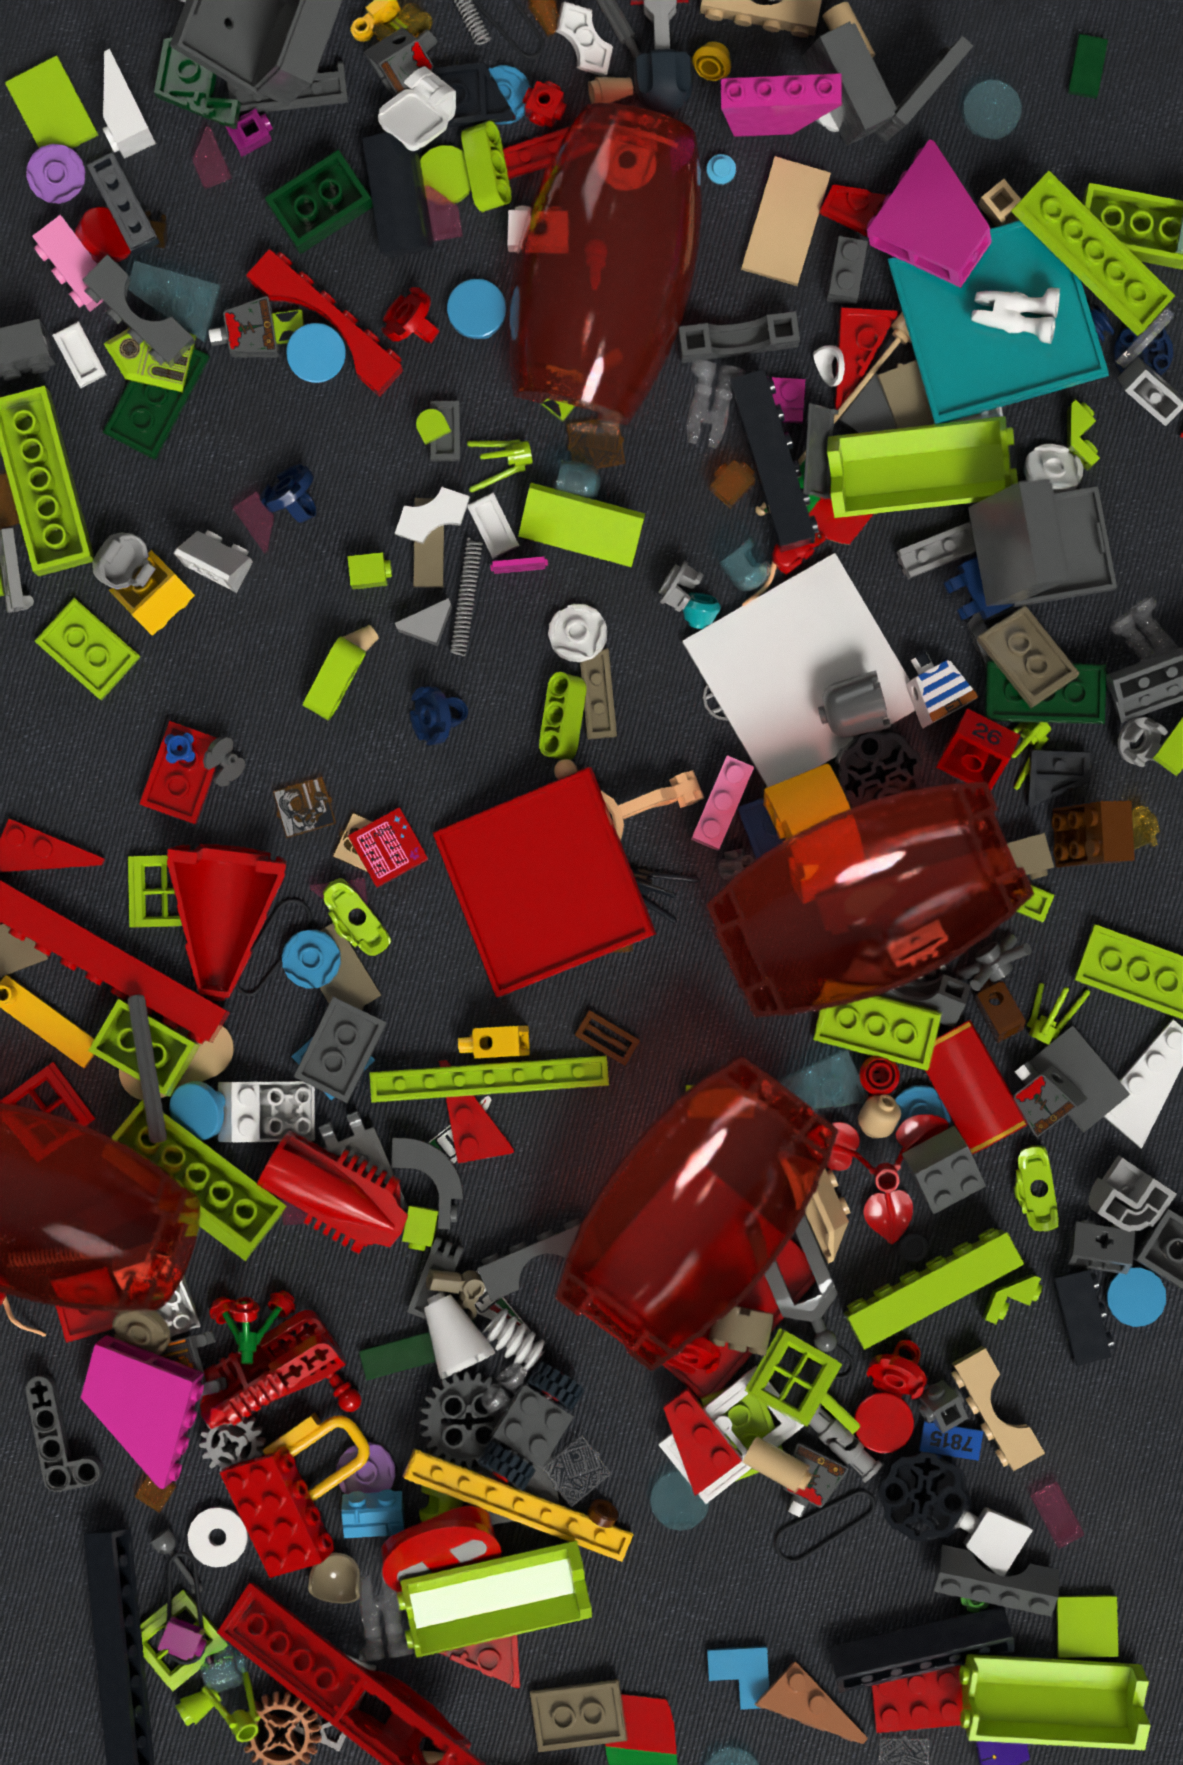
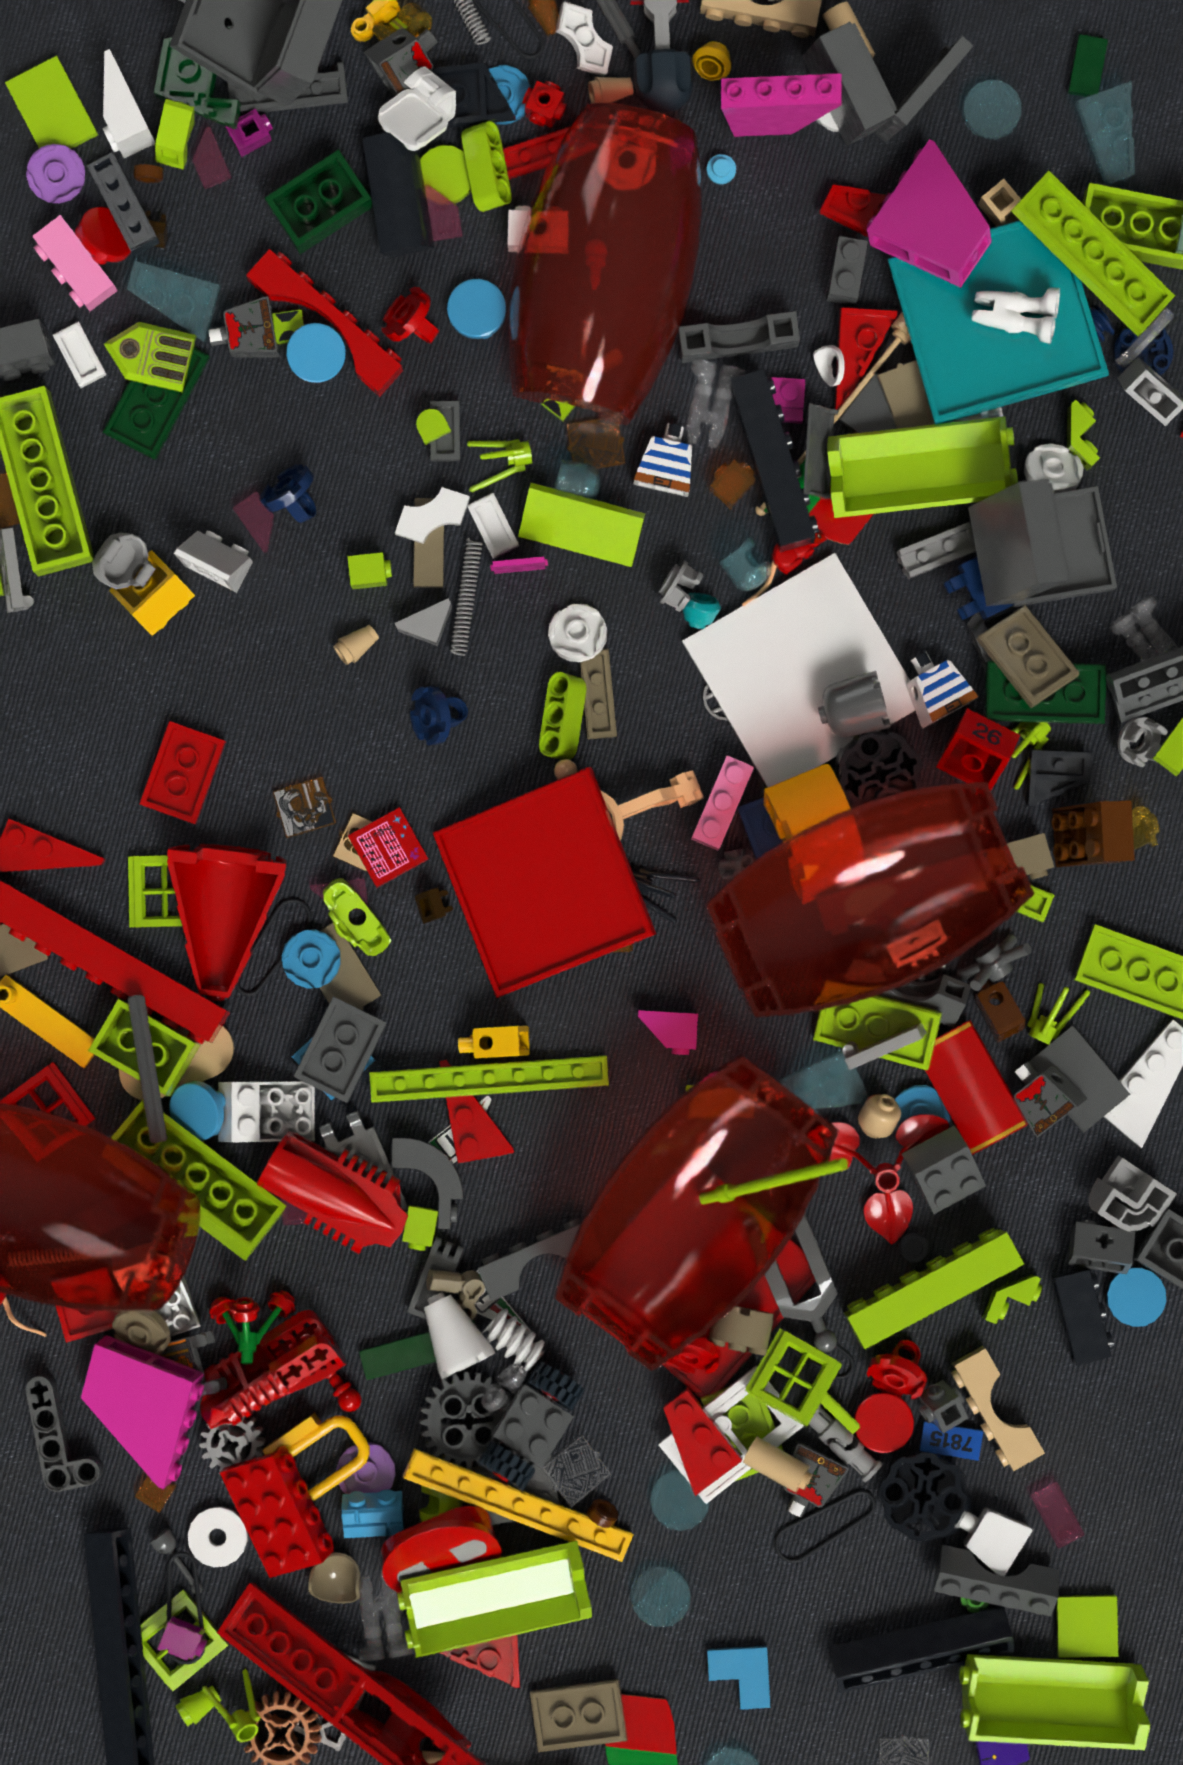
(87, 649): lime tile -> none
(148, 173): none -> reddish brown tile
(164, 337): dark grey arch -> none
(173, 742): blue plate -> none
(174, 133): none -> lime slope
(221, 753): dark grey piece -> none
(223, 1670): clear light blue head -> none
(334, 678): lime beam -> none
(431, 905): none -> dark brown tile
(585, 1025): reddish brown tile -> none
(660, 1596): none -> clear light blue tile
(666, 463): none -> torso
(672, 1029): none -> dark pink slope
(728, 1192): none -> lime bar
(785, 221): tan tile -> none
(800, 1698): nougat wing -> none
(827, 1216): tan wedge -> none
(855, 1057): none -> light grey hinge
(888, 1075): red cone -> none
(918, 1701): red plate -> none
(1040, 1211): lime piece -> none
(1109, 130): none -> clear light blue wing

